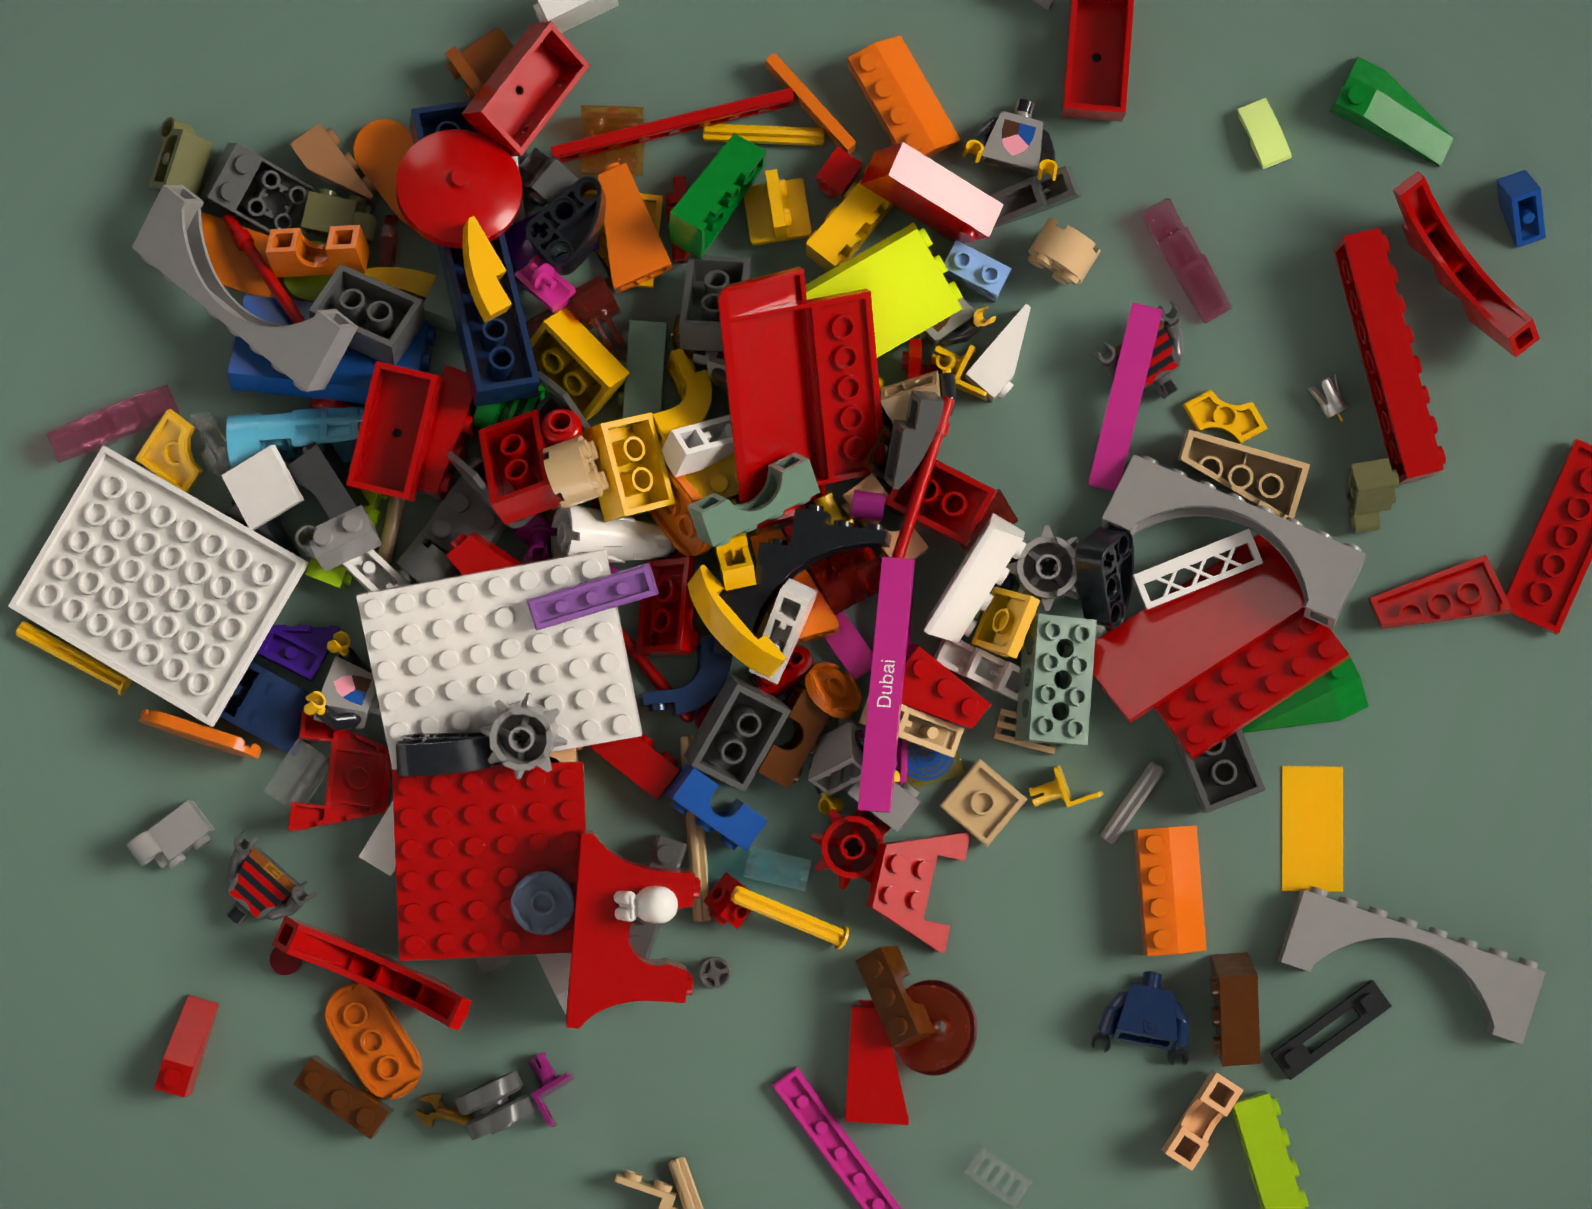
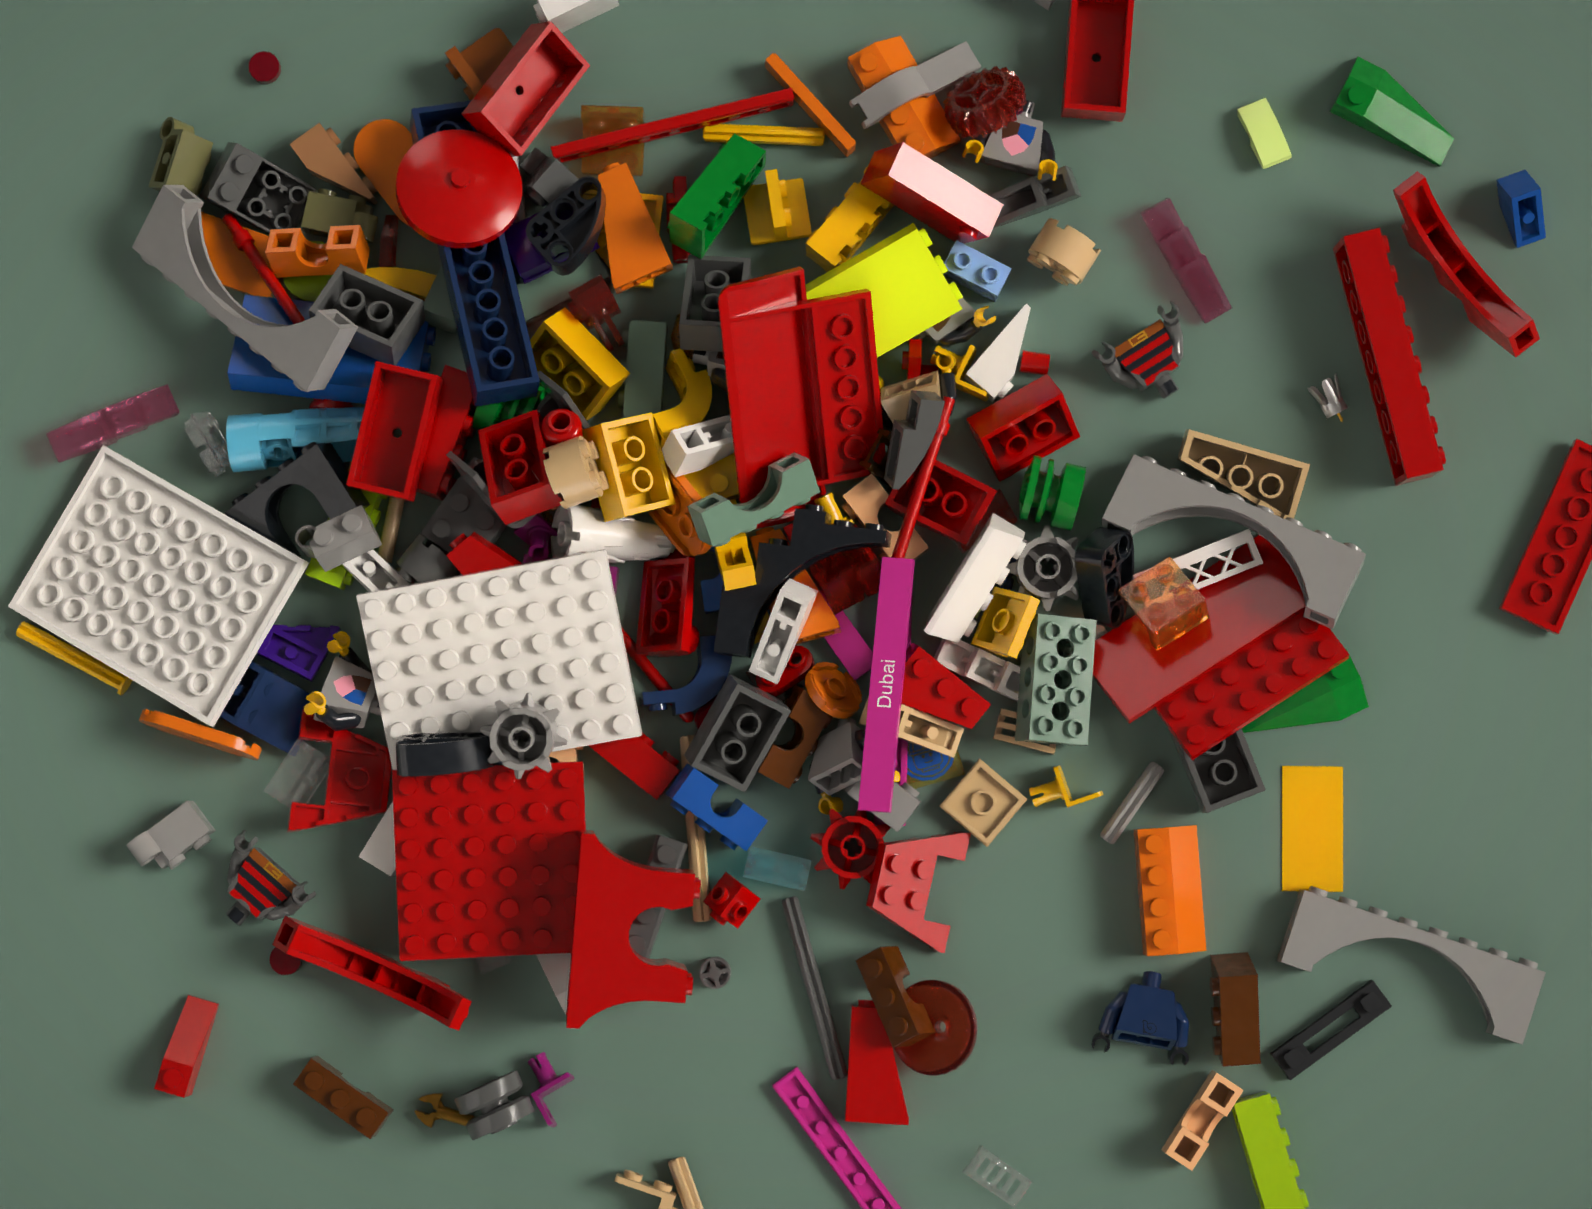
(169, 452): yellow tile -> none
(262, 487): white tile -> none
(264, 67): none -> dark red tile
(373, 1041): orange tile -> none
(483, 271): yellow slope -> none
(542, 902): sand blue tile -> none
(545, 284): dark pink hips -> none
(592, 596): medium lavender tile -> none
(651, 904): white piece -> none
(728, 629): yellow slope -> none
(790, 916): yellow axle -> none
(814, 988): none -> dark grey axle
(838, 174): red brick -> none
(868, 505): magenta piece -> none
(916, 82): none -> light grey piece
(985, 102): none -> clear red gear
(1023, 425): none -> red slope
(1034, 362): none -> red hinge
(1052, 493): none -> green wheel
(1125, 396): dark pink tile -> none
(1165, 602): none -> clear orange bracket
(1212, 413): yellow tile -> none
(1370, 491): olive hinge -> none
(1448, 595): red wing -> none

